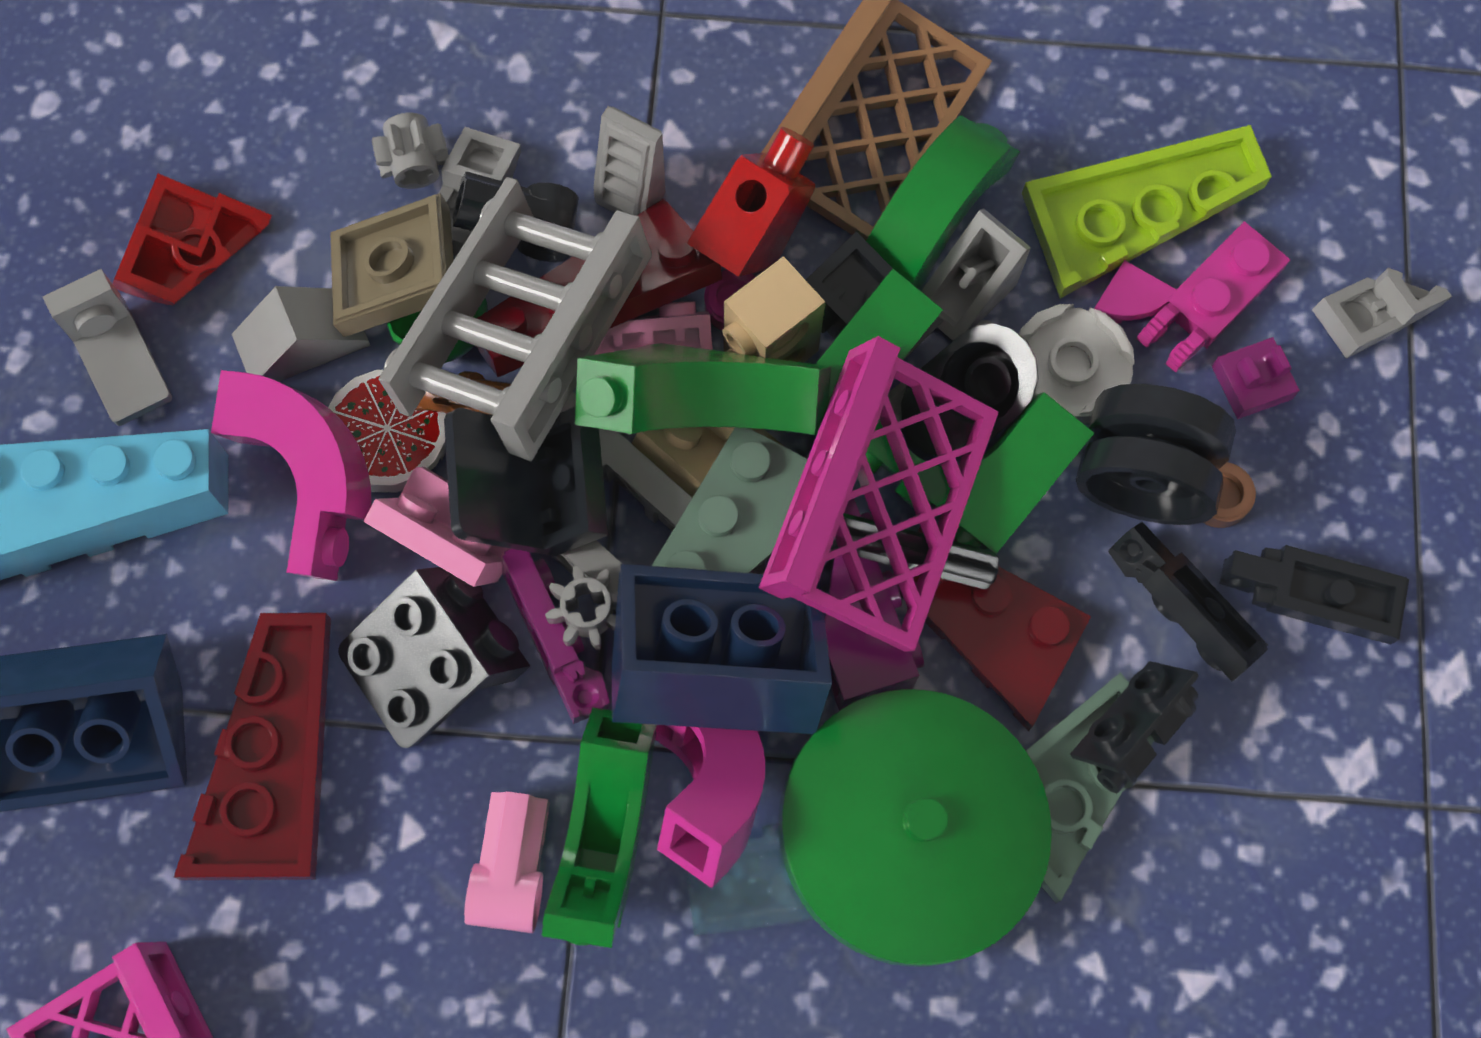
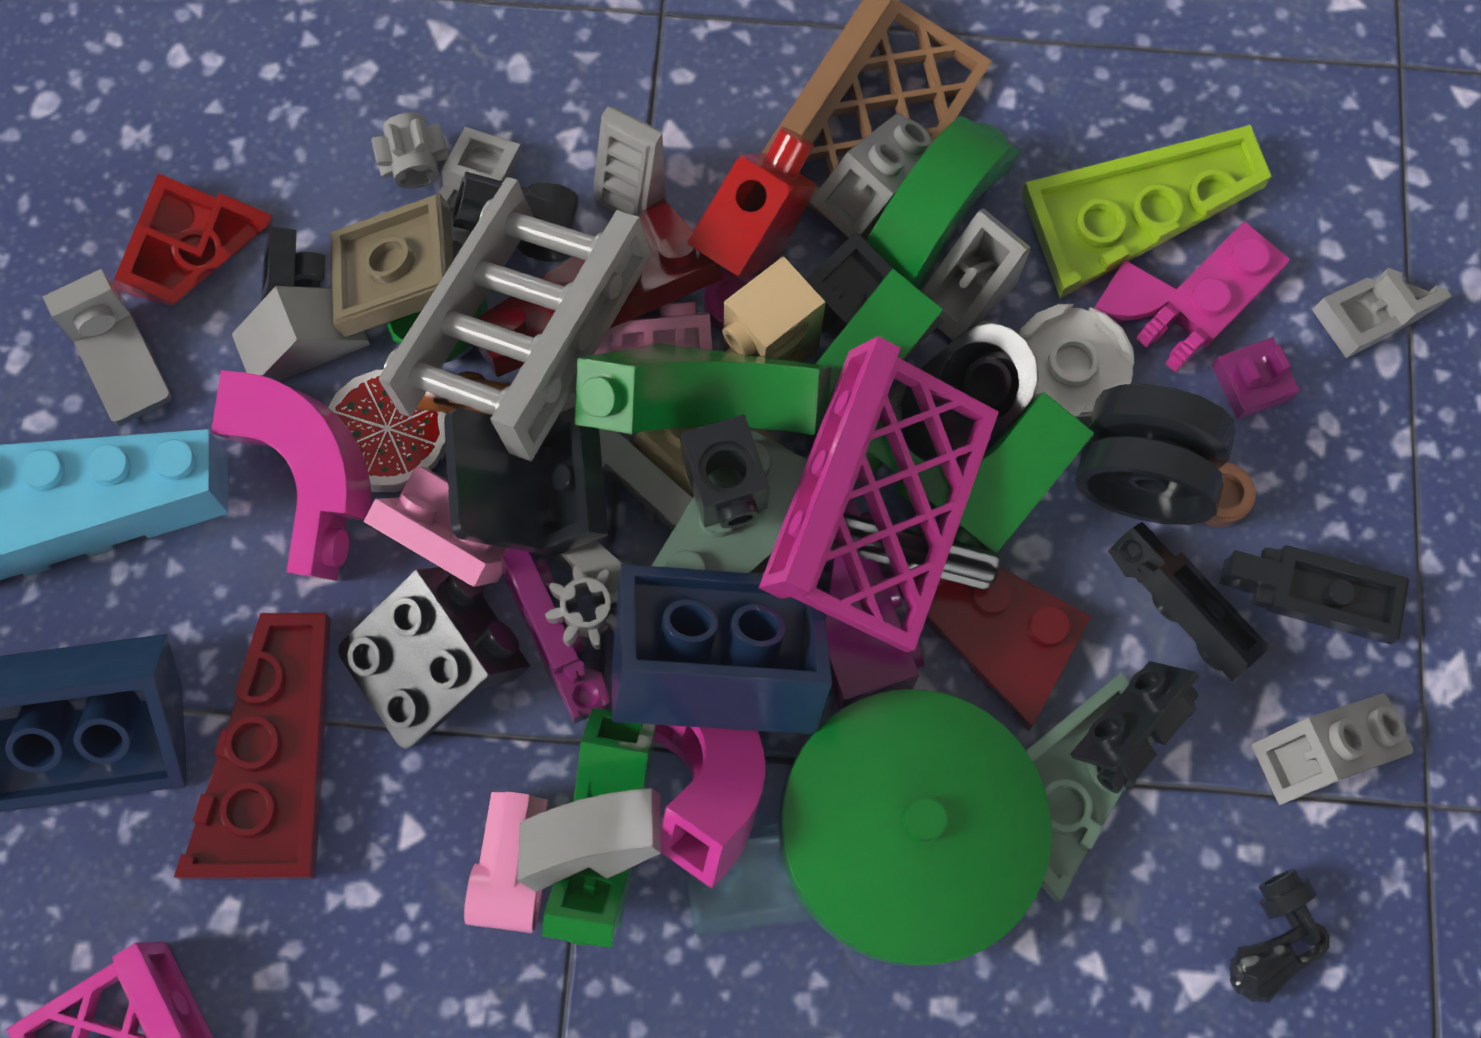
(285, 266): none -> black tile
(594, 832): none -> light grey slope
(719, 446): none -> black brick
(871, 174): none -> light grey bracket
(1265, 967): none -> black piece
(1332, 747): none -> light grey bracket

